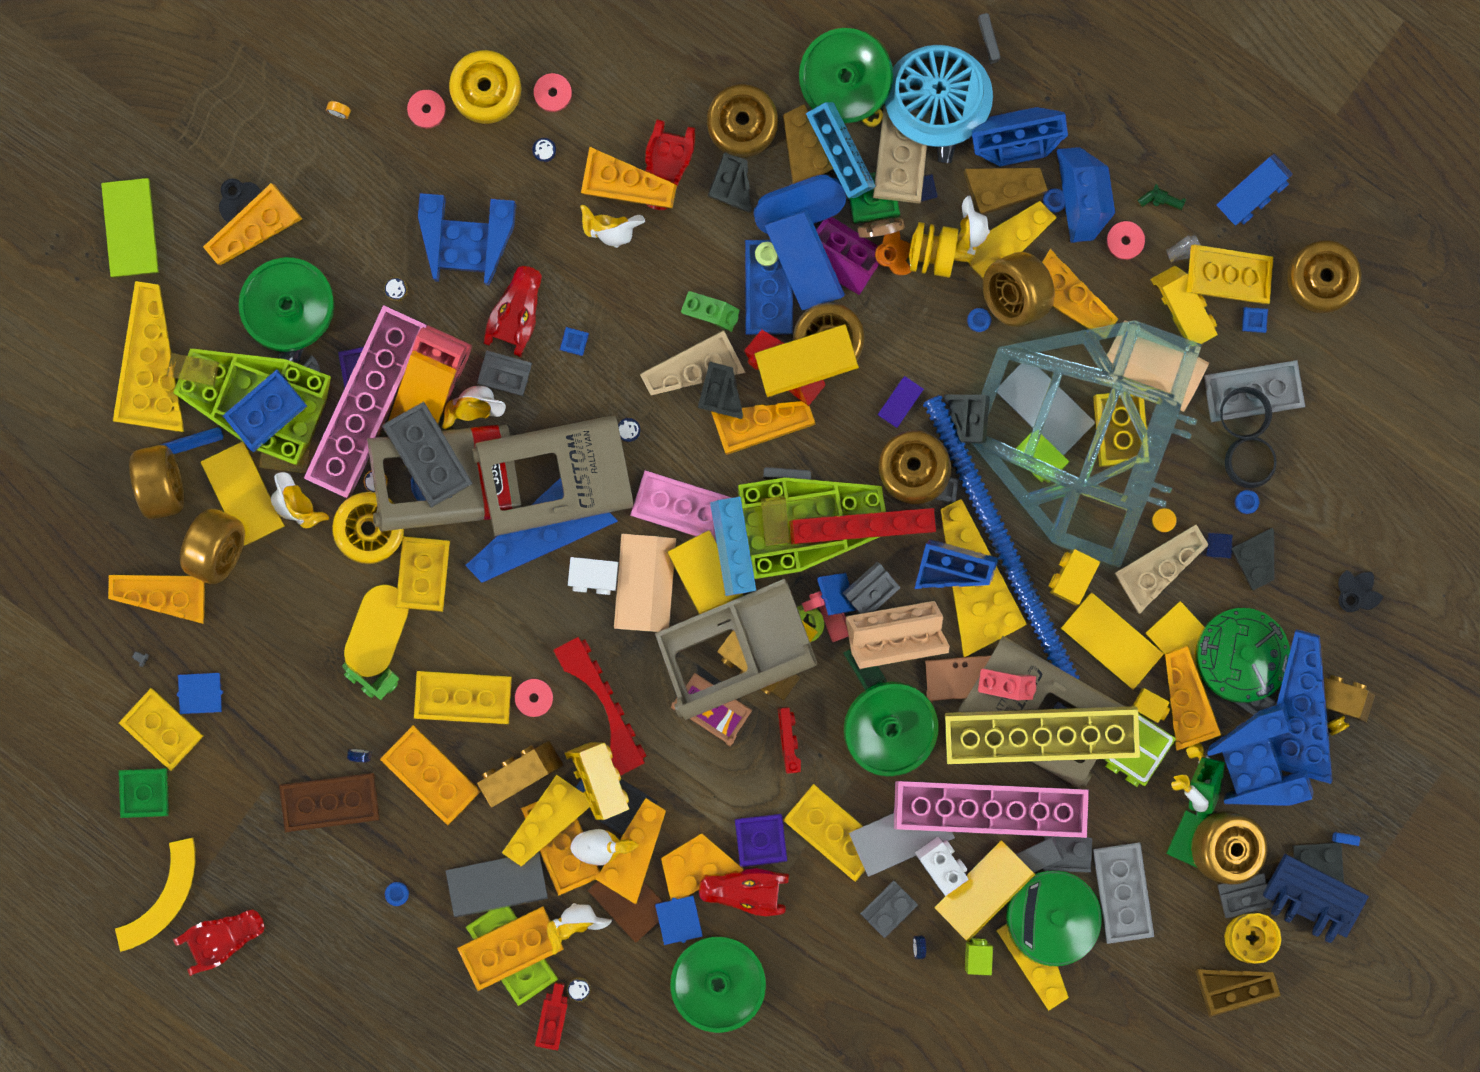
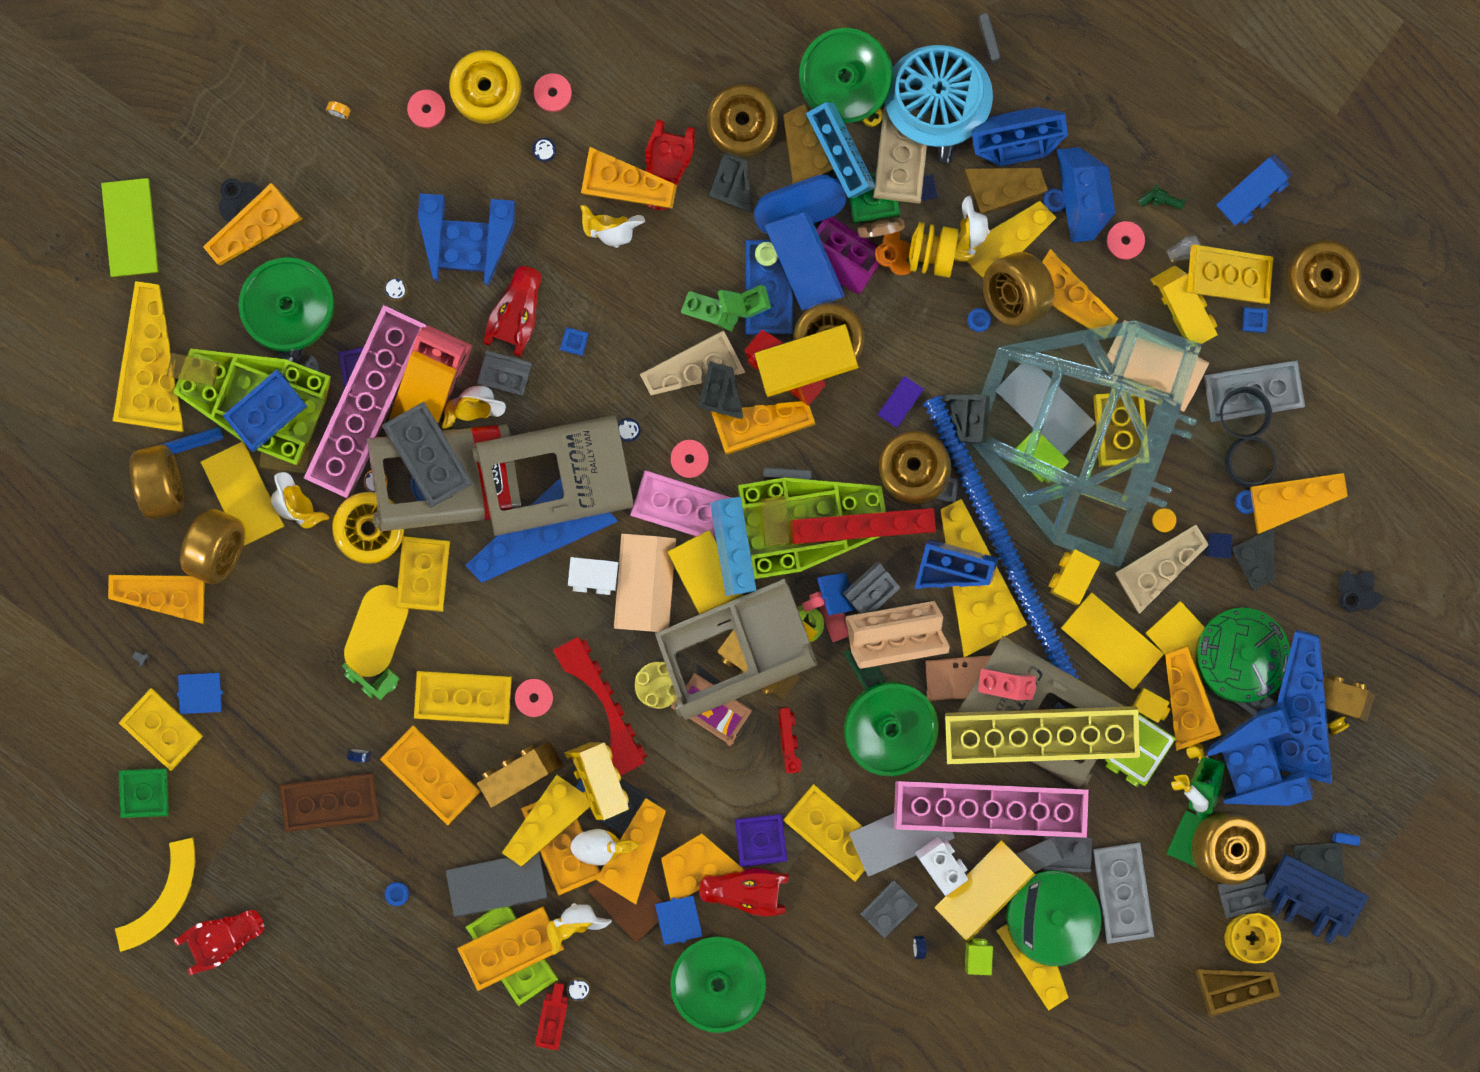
(655, 686): none -> light yellow dish
(693, 448): none -> coral piece
(746, 303): none -> bright green bracket
(1291, 499): none -> light orange wing

